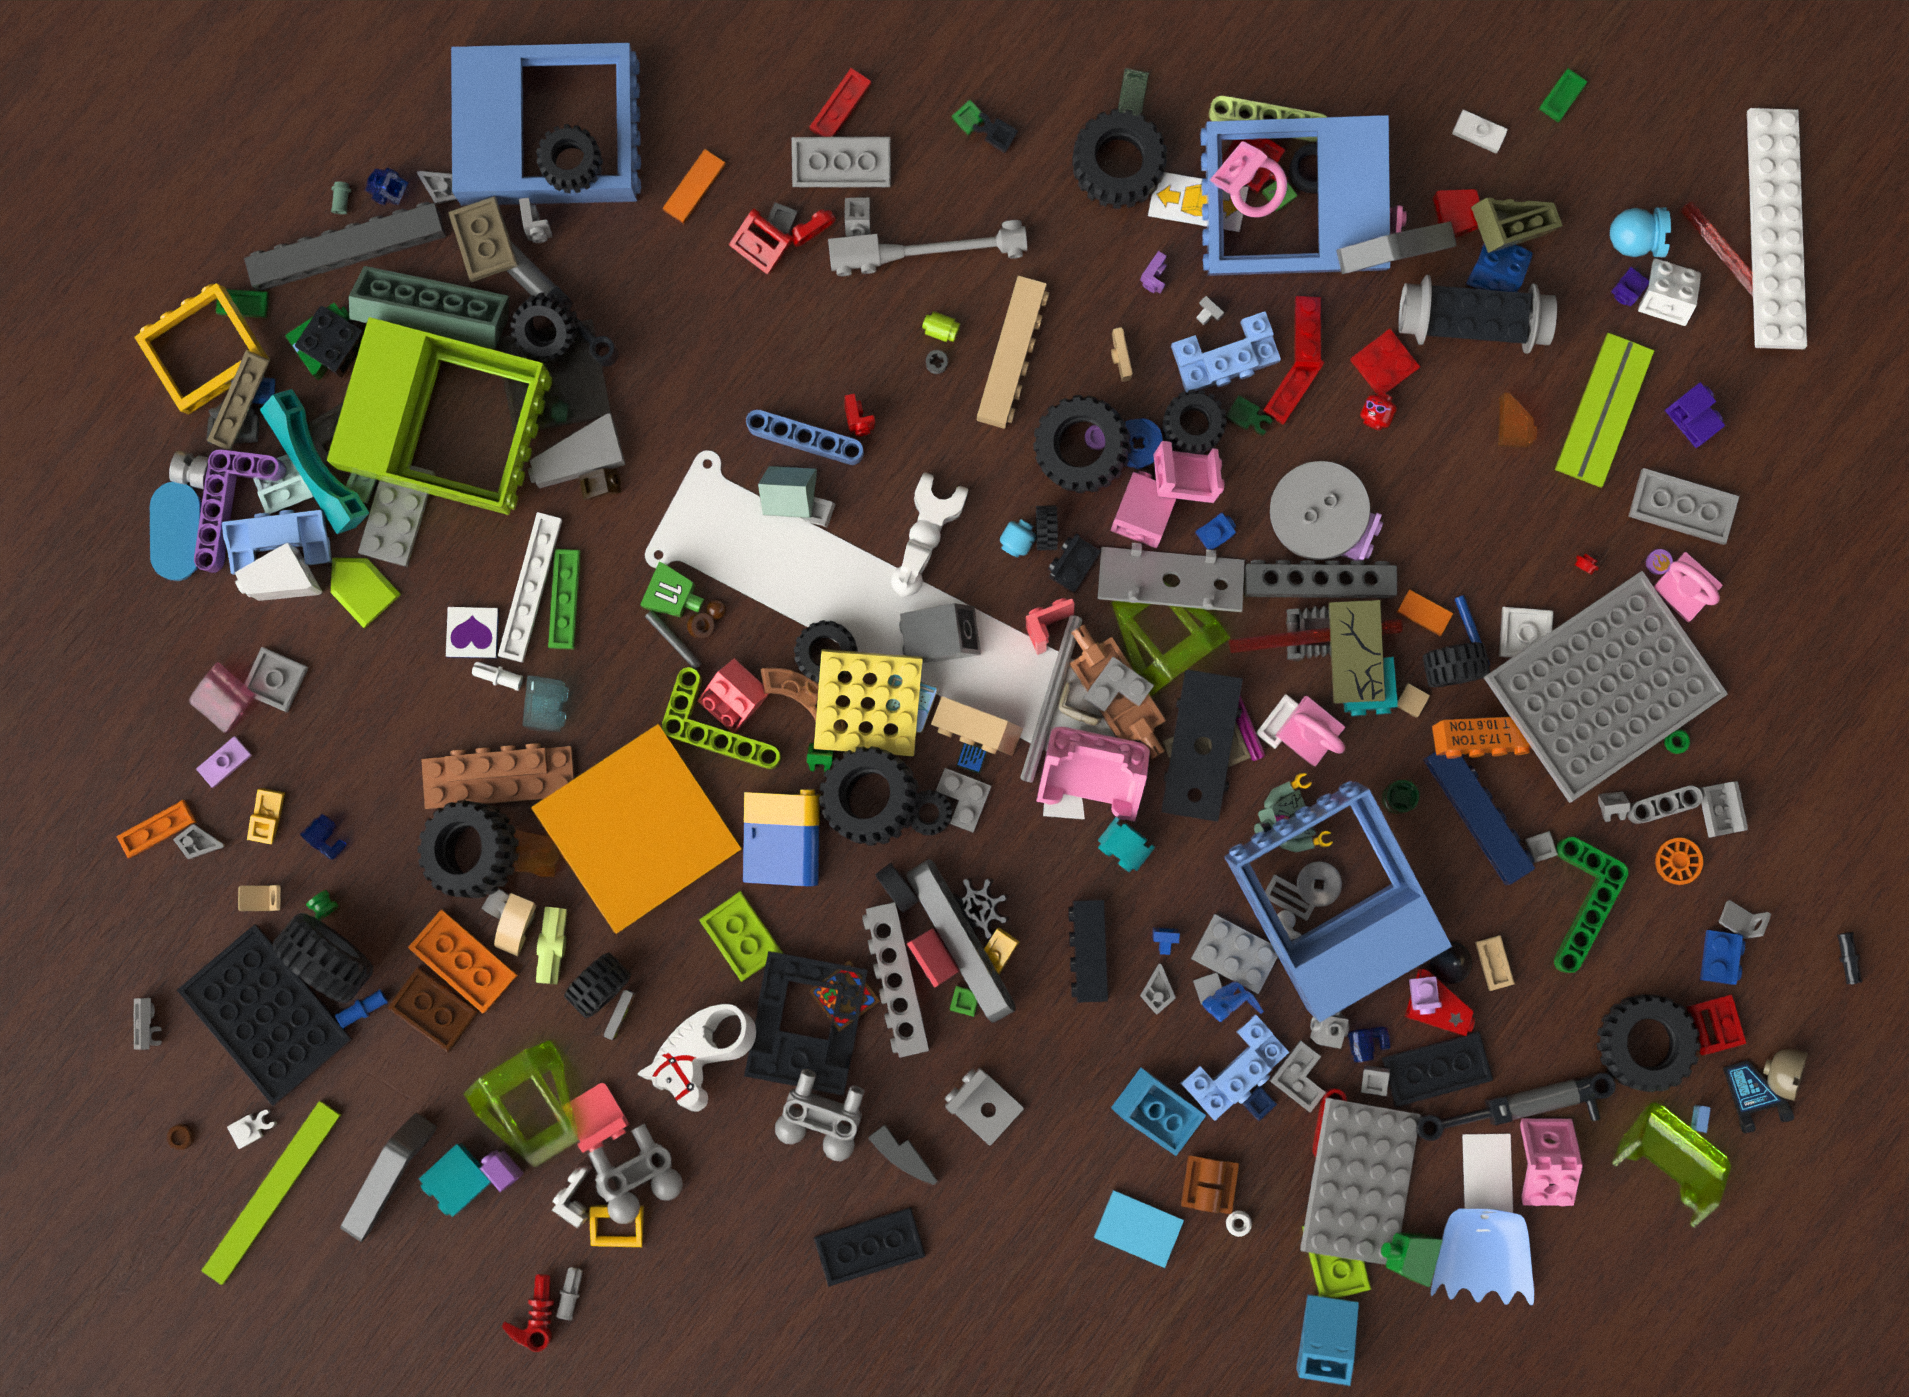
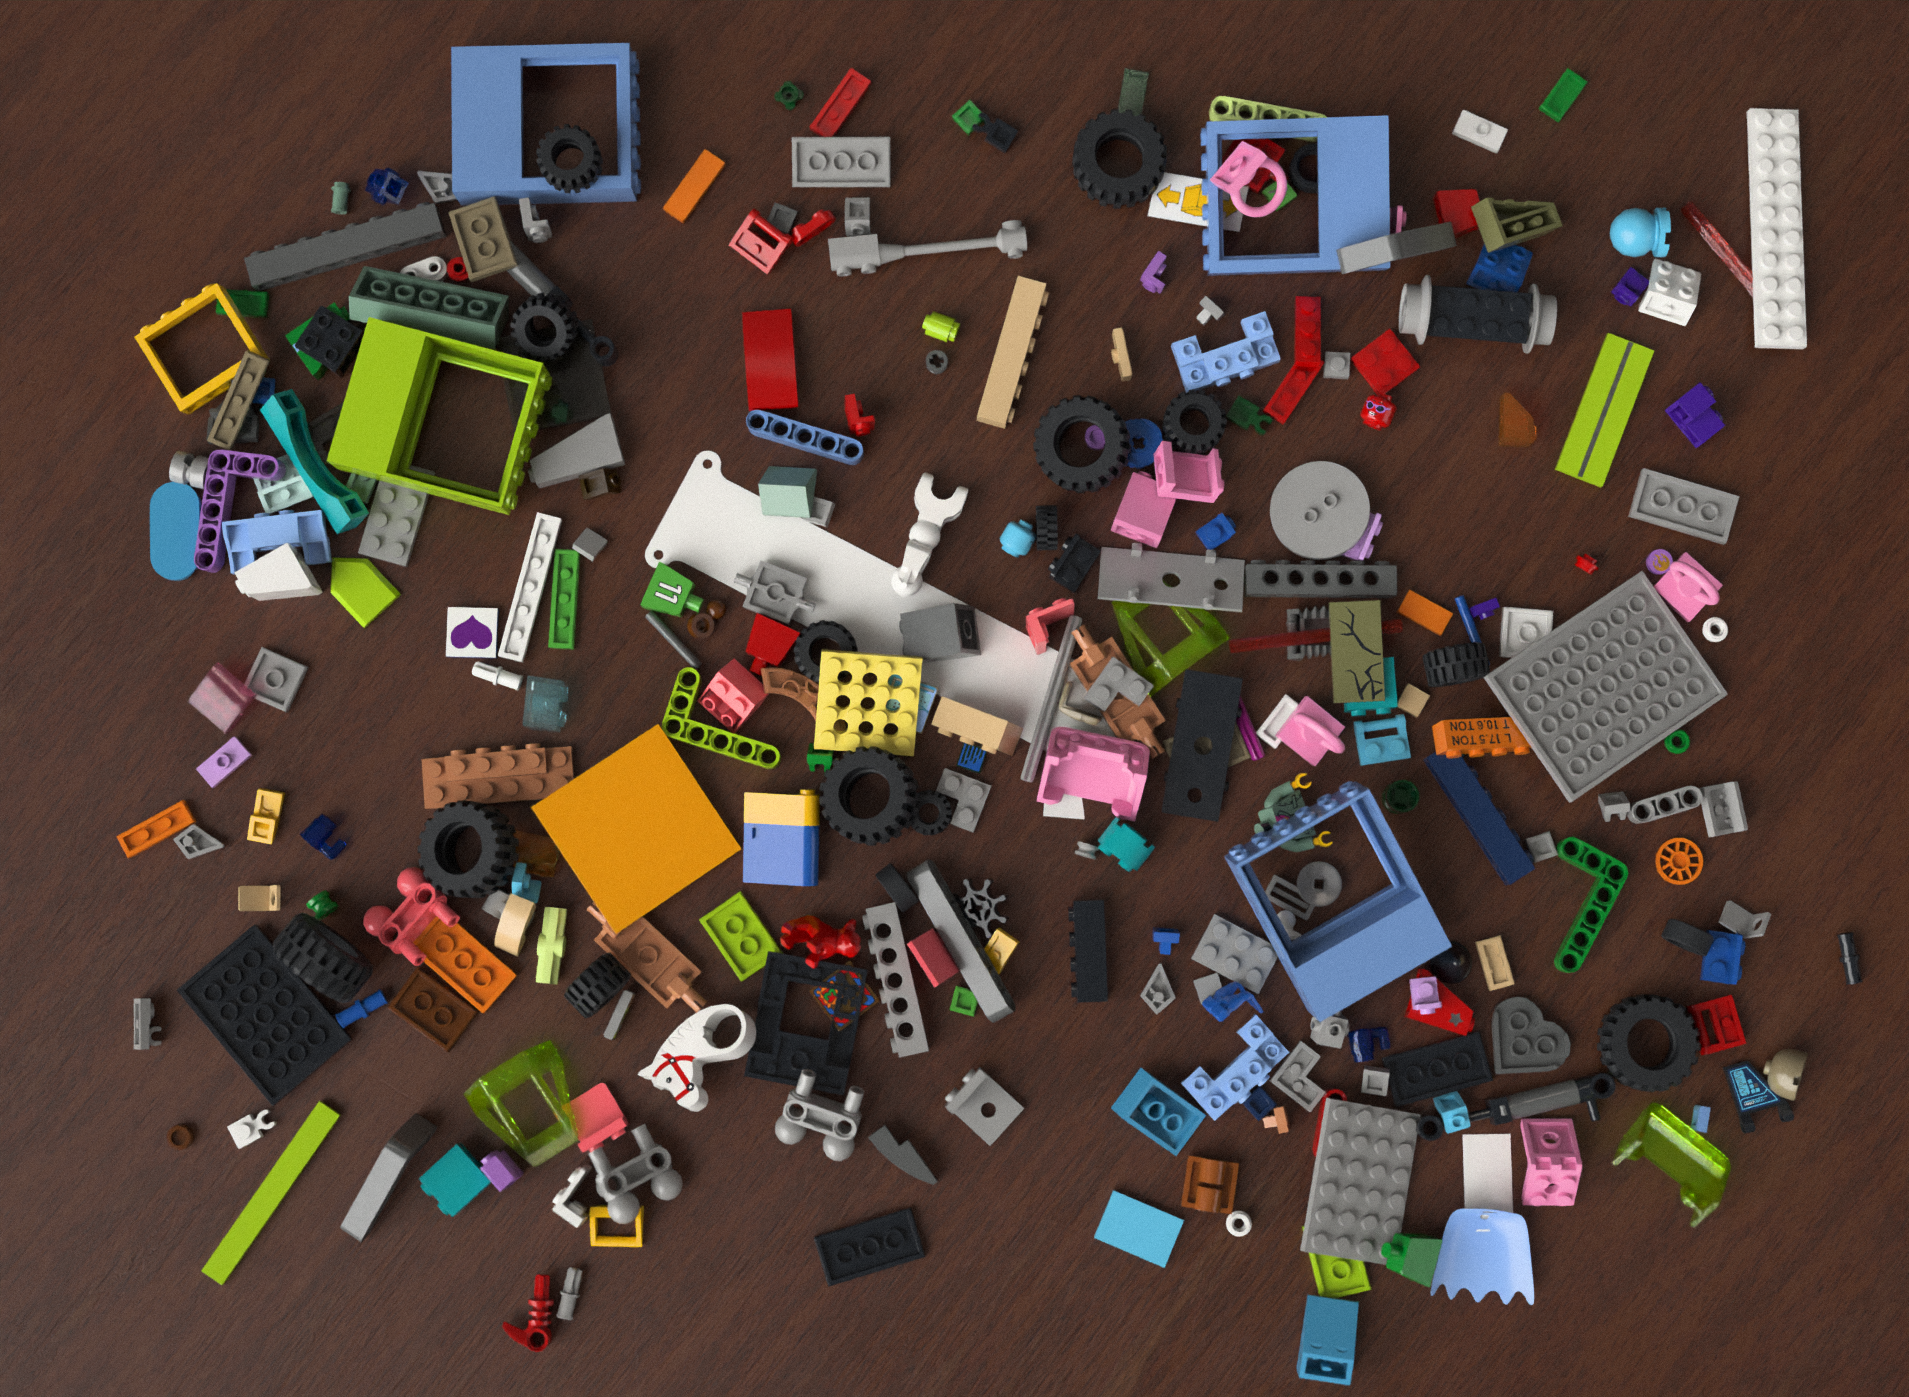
(410, 916): none -> coral piece
(422, 269): none -> white plate
(458, 277): none -> red plate
(523, 885): none -> medium azure bracket
(589, 544): none -> light grey tile
(651, 960): none -> nougat plate
(769, 643): none -> red torso
(770, 359): none -> red slope
(775, 592): none -> light grey plate
(789, 88): none -> dark green plate
(821, 938): none -> red animal
(1086, 850): none -> light grey bush
(1279, 1119): none -> nougat tile
(1336, 365): none -> light grey plate
(1382, 748): none -> medium azure plate
(1452, 1111): none -> medium azure bracket
(1485, 609): none -> dark purple plate
(1525, 1040): none -> dark grey plate
(1687, 937): none -> black tyre
(1722, 629): none -> white plate

